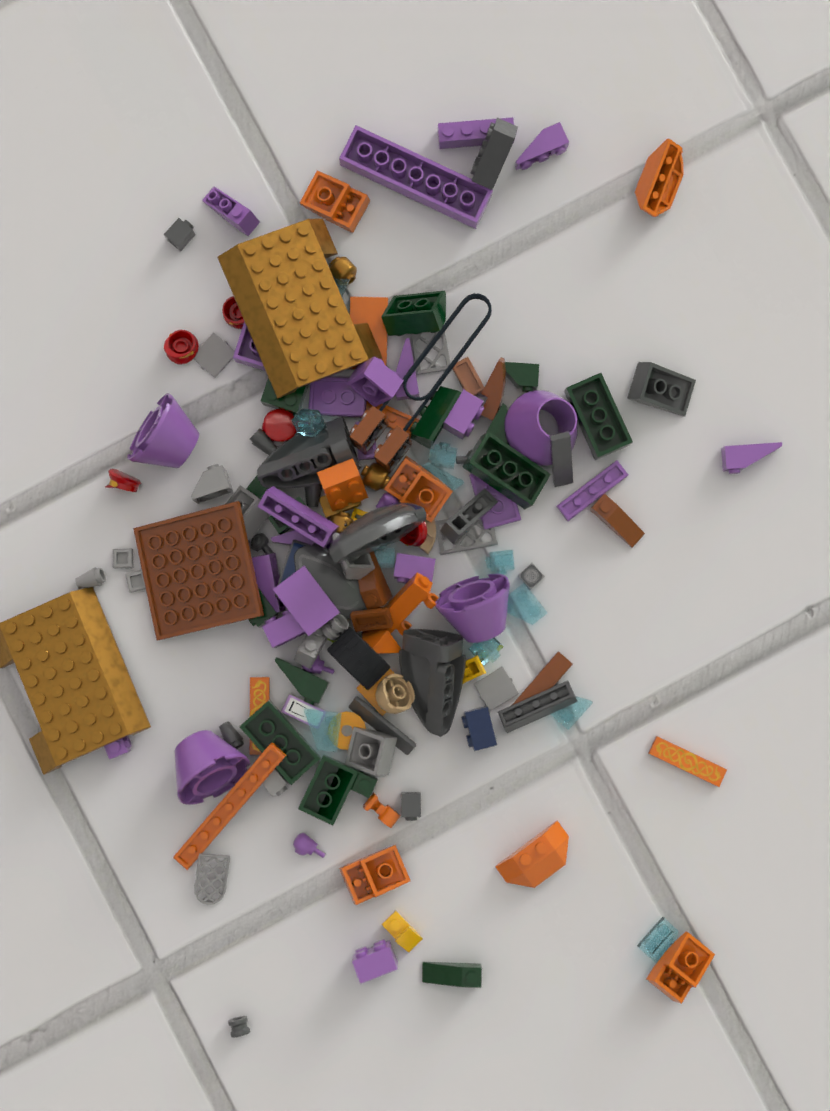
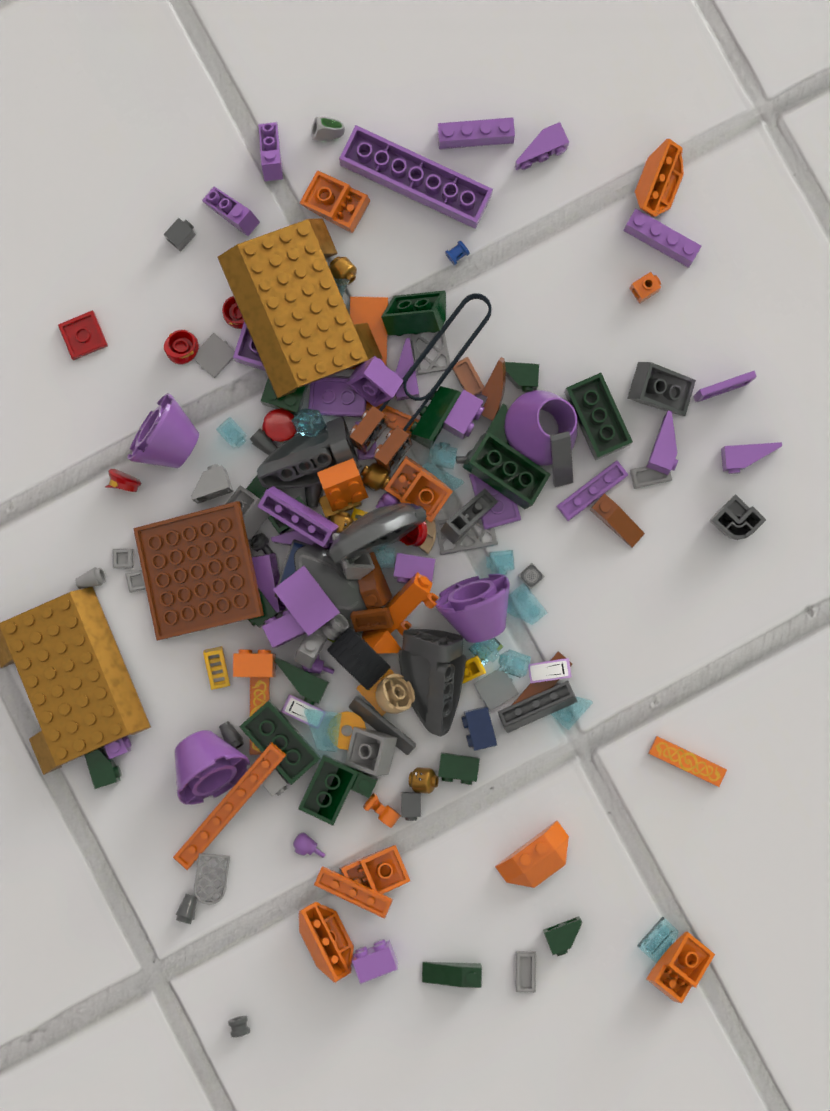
(82, 335): none -> red tile
(102, 769): none -> dark green slope
(187, 909): none -> dark grey cone
(213, 651): none -> yellow slope
(232, 433): none -> clear light blue brick
(254, 665): none -> orange piece
(270, 151): none -> medium lavender slope
(326, 129): none -> light grey rock
(326, 940): none -> orange wedge
(353, 892): none -> orange tile
(402, 931): yellow slope -> none
(423, 780): none -> pearl gold head
(457, 252): none -> blue bush
(458, 767): none -> dark green brick
(493, 153): dark grey brick -> none
(514, 663): none -> clear light blue brick
(525, 971): none -> light grey tile
(549, 670): none -> white slope
(562, 936): none -> dark green slope
(645, 287): none -> orange brick
(645, 477): none -> light grey tile
(662, 238): none -> medium lavender brick
(664, 450): none -> medium lavender slope
(724, 386): none -> medium lavender tile
(737, 519): none -> dark grey brick

